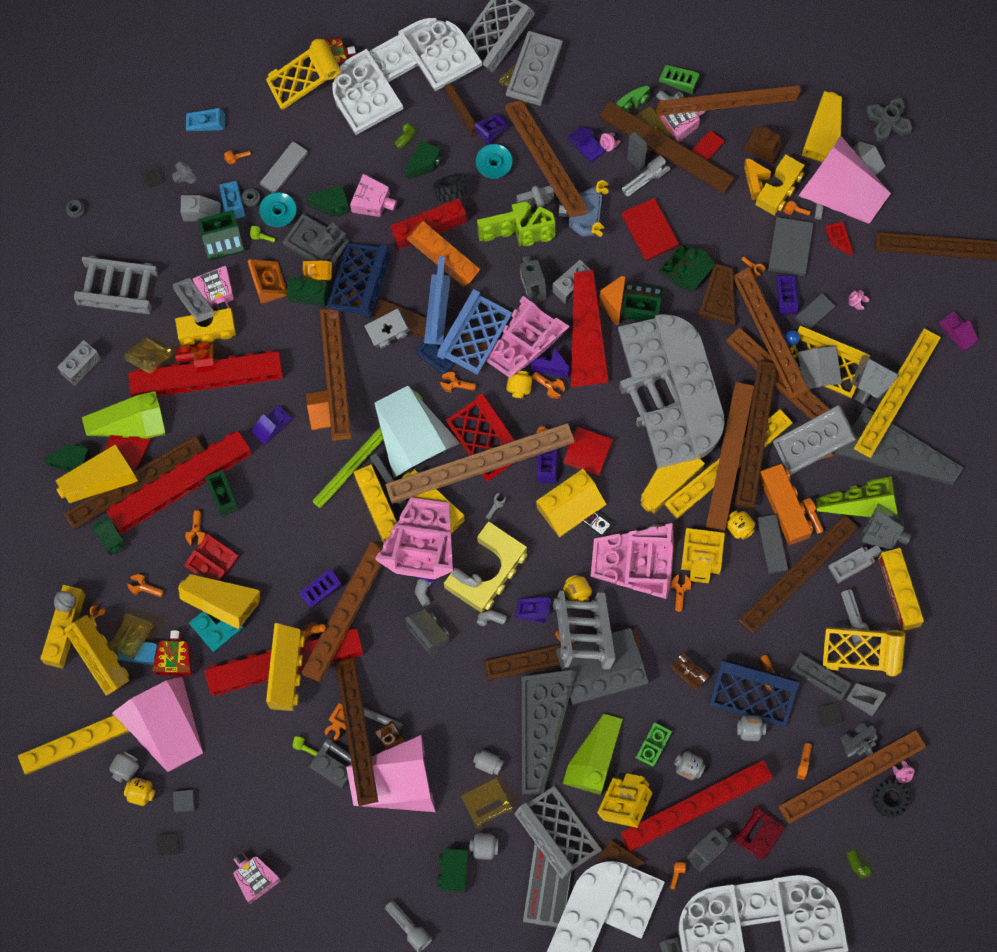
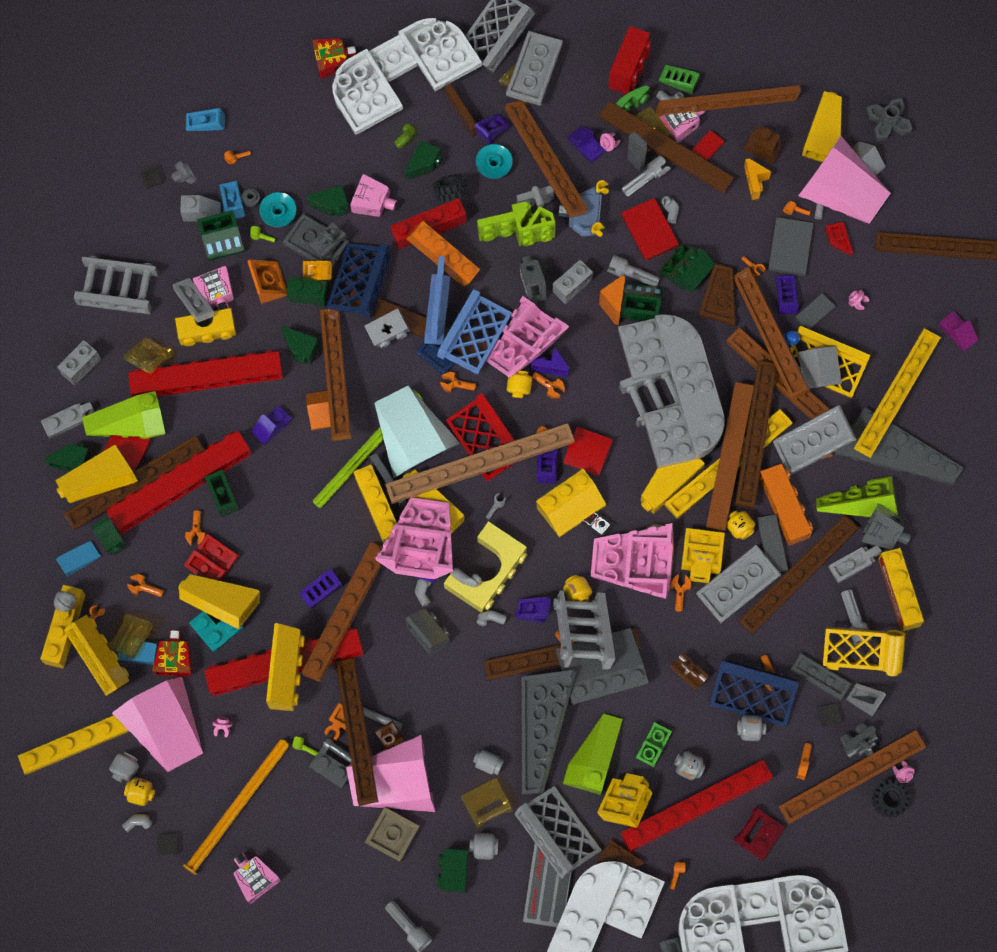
(66, 419): none -> light grey hinge
(75, 204): dark grey plate -> none
(78, 558): none -> dark azure slope
(137, 819): none -> light grey arm
(183, 801): dark grey tile -> none
(201, 354): red plate -> none
(222, 723): none -> bright pink plate
(236, 806): none -> light orange axle
(284, 167): light grey tile -> none
(300, 345): none -> dark green slope
(312, 628): orange bar -> none
(324, 64): yellow piece -> none
(392, 834): none -> dark tan plate
(588, 353): red wing -> none
(620, 267): none -> light grey piece
(630, 61): none -> red brick
(672, 207): none -> light grey arm
(709, 848): dark grey torso -> none
(738, 584): none -> light grey tile
(772, 198): yellow arch -> none
(810, 510): orange bar -> none
(855, 864): clear neon green arm -> none
(872, 379): torso -> none

